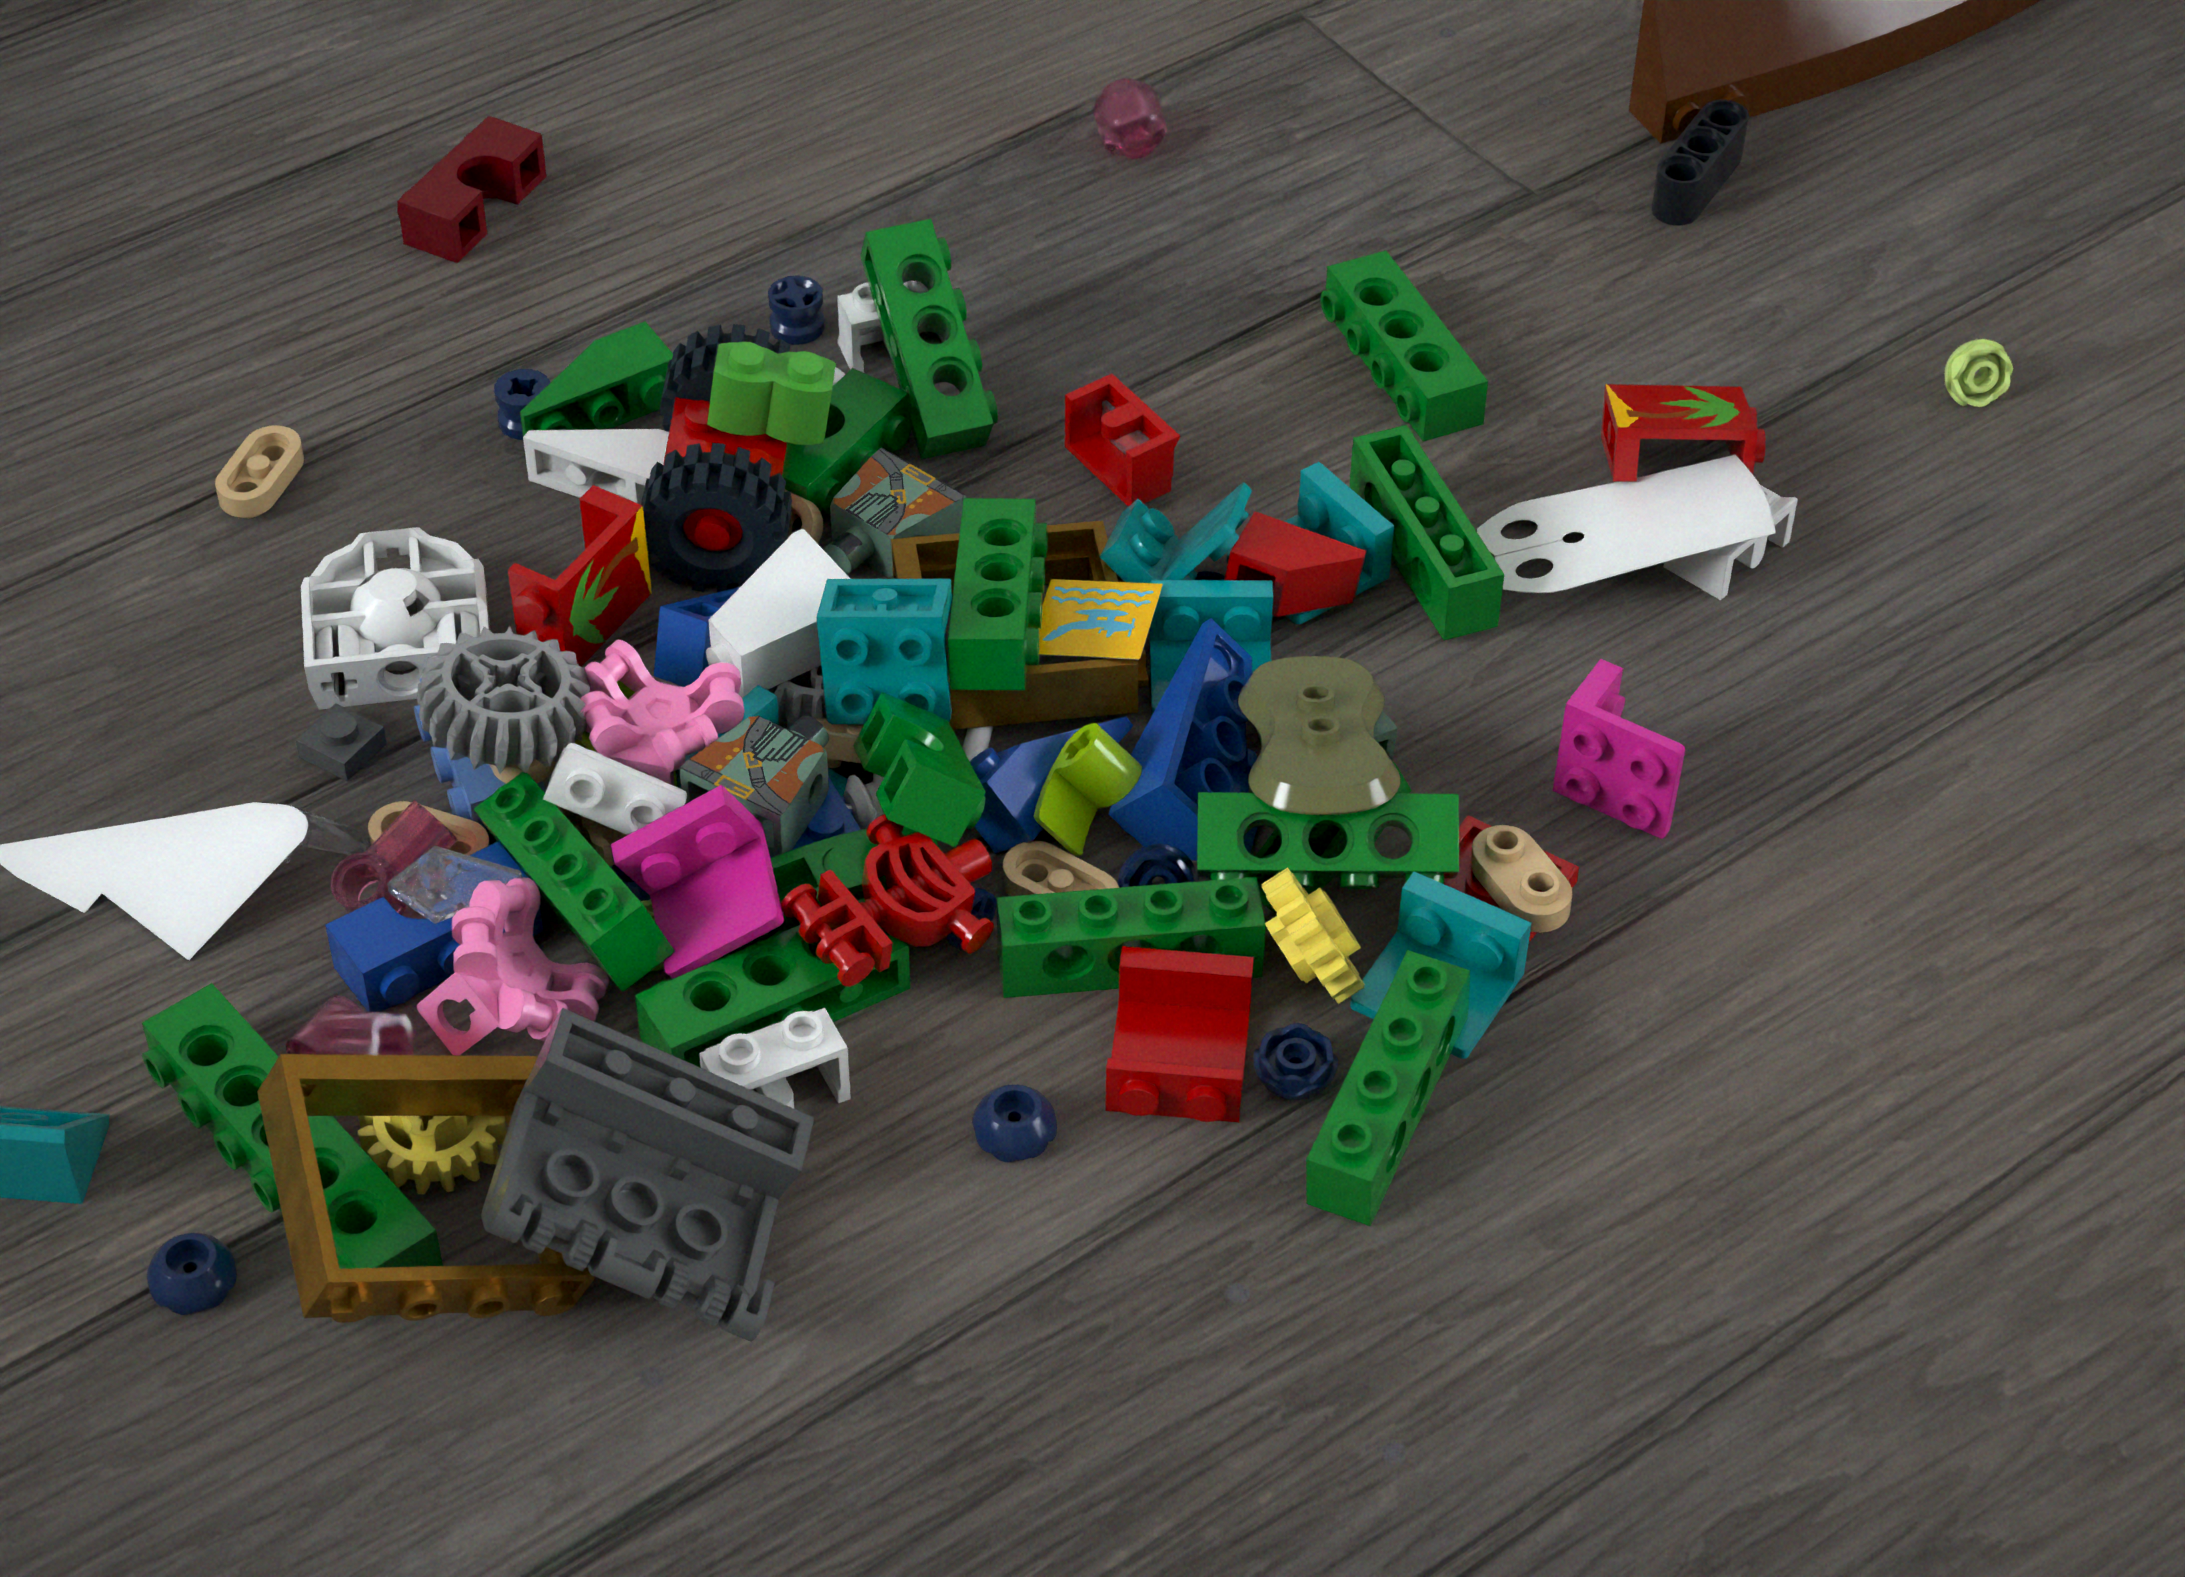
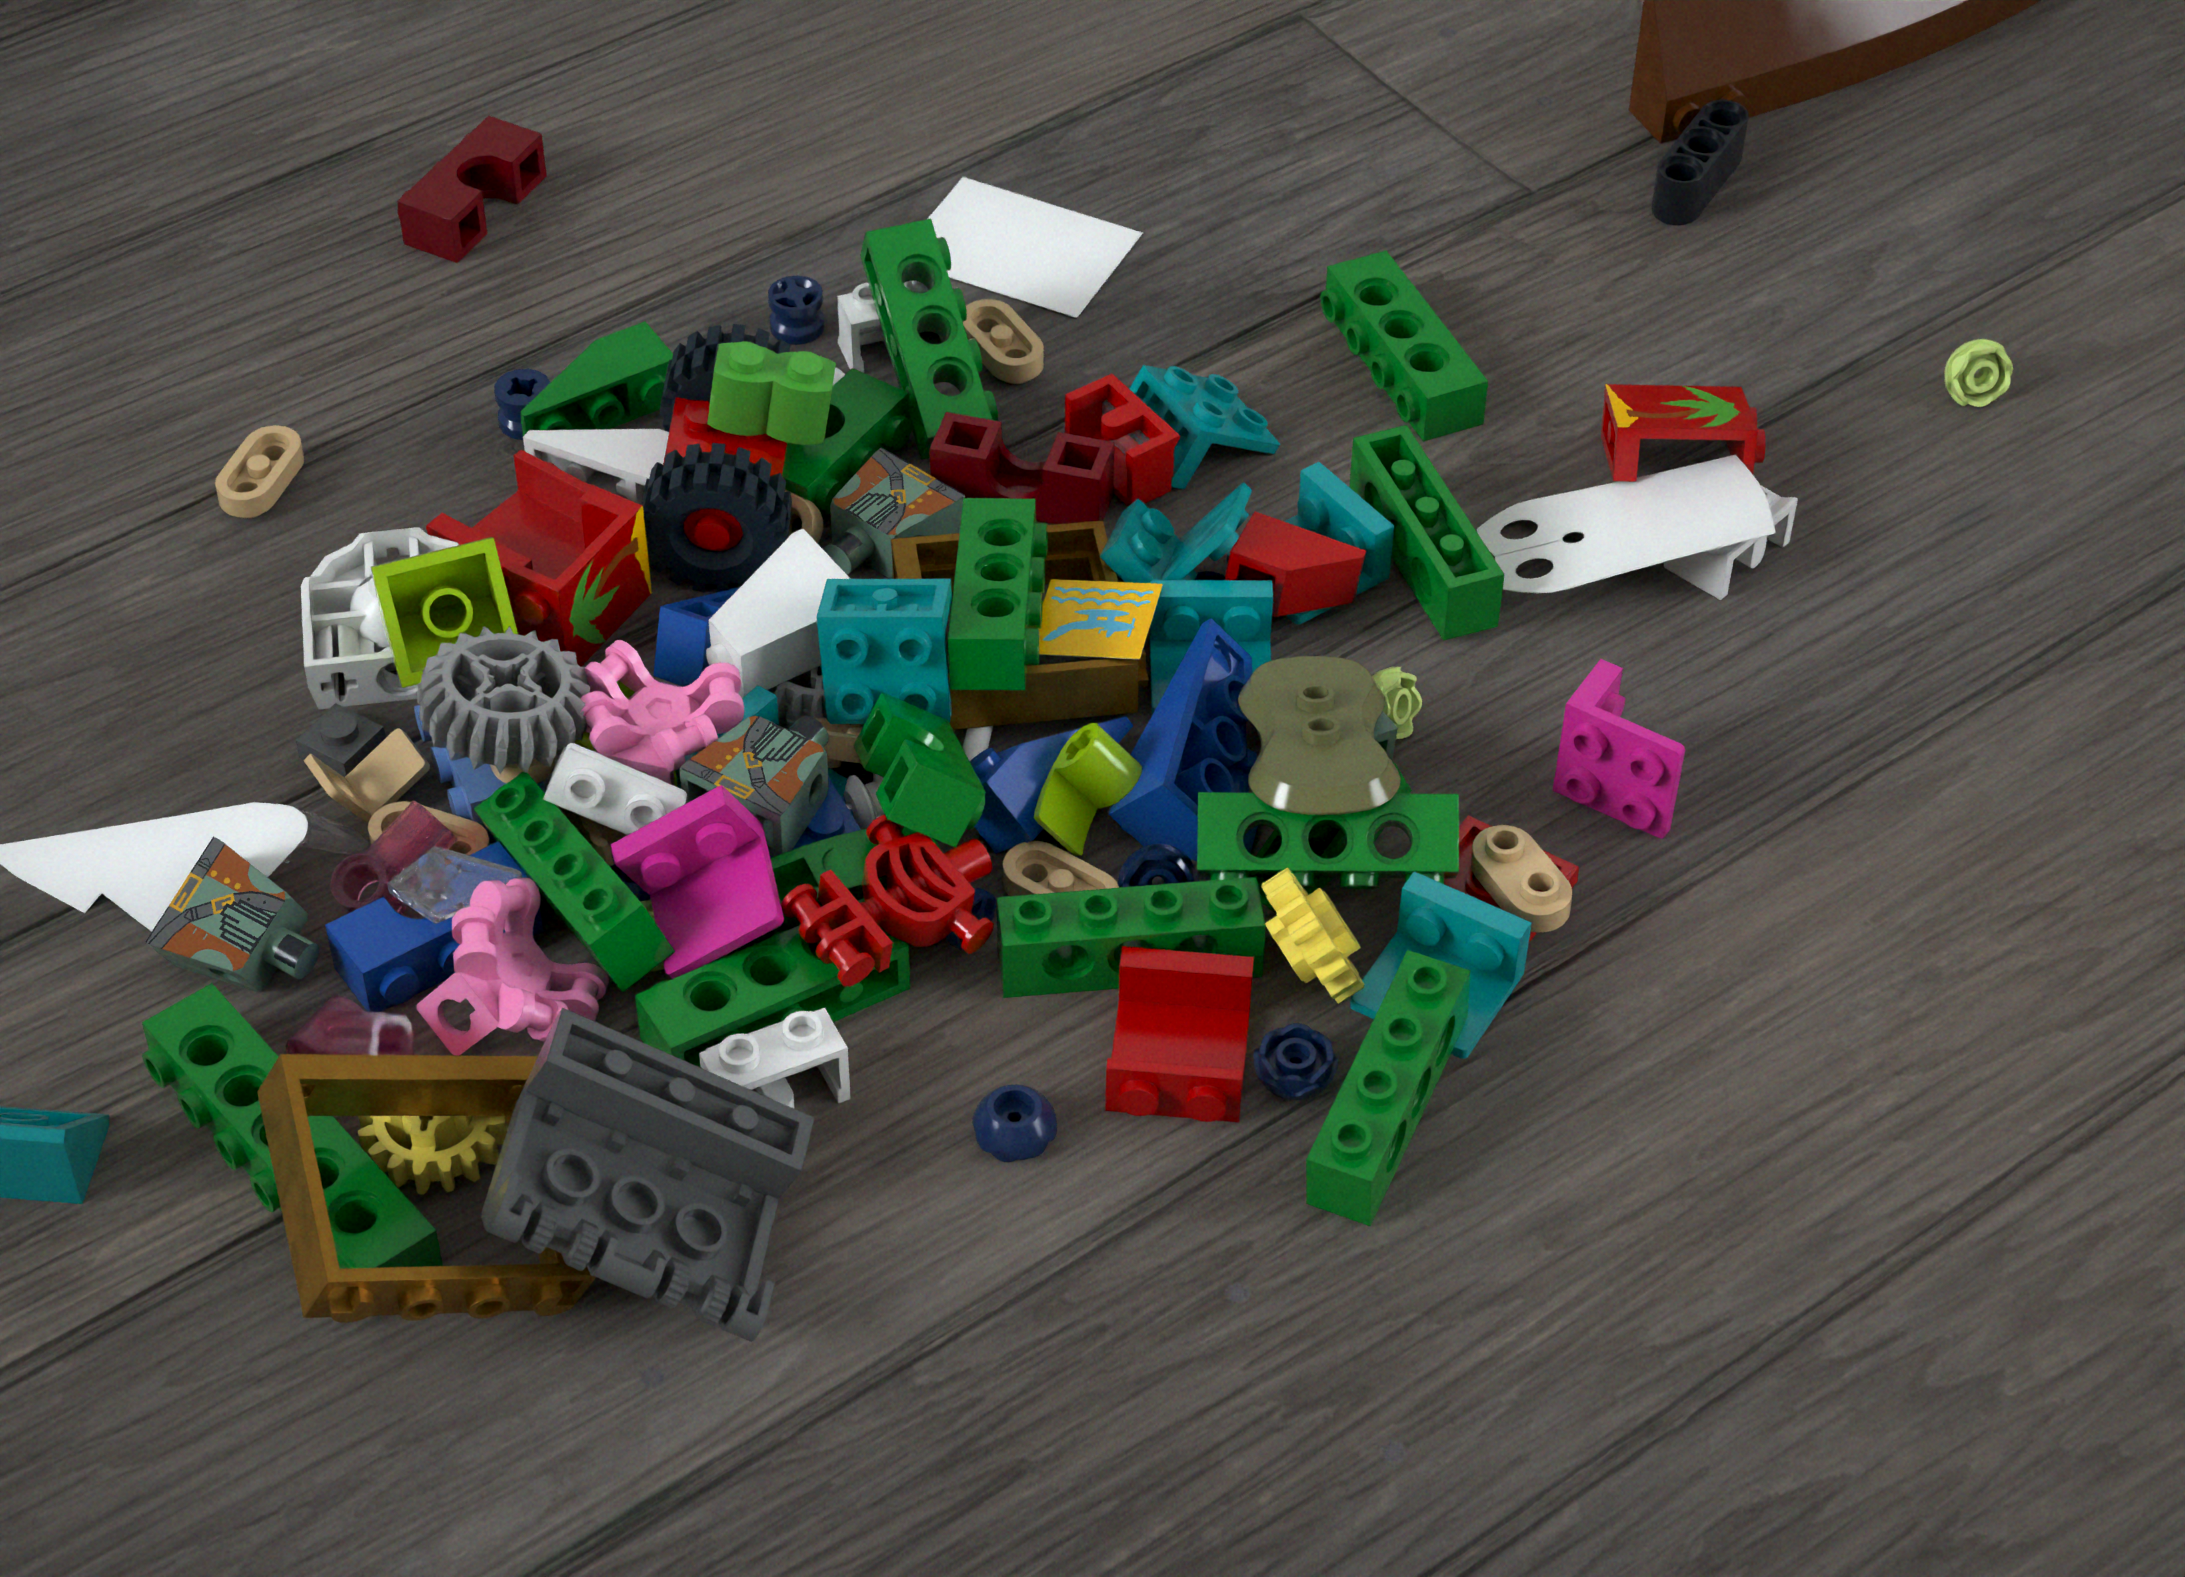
(193, 1291): dark blue plate -> none
(233, 924): none -> torso
(377, 779): none -> tan bracket
(436, 598): none -> lime slope
(532, 527): none -> red panel
(1005, 341): none -> tan plate
(1028, 246): none -> white sticker
(1068, 486): none -> dark red arch
(1129, 117): clear pink head -> none
(1202, 414): none -> teal bracket
(1401, 698): none -> yellowish green plate

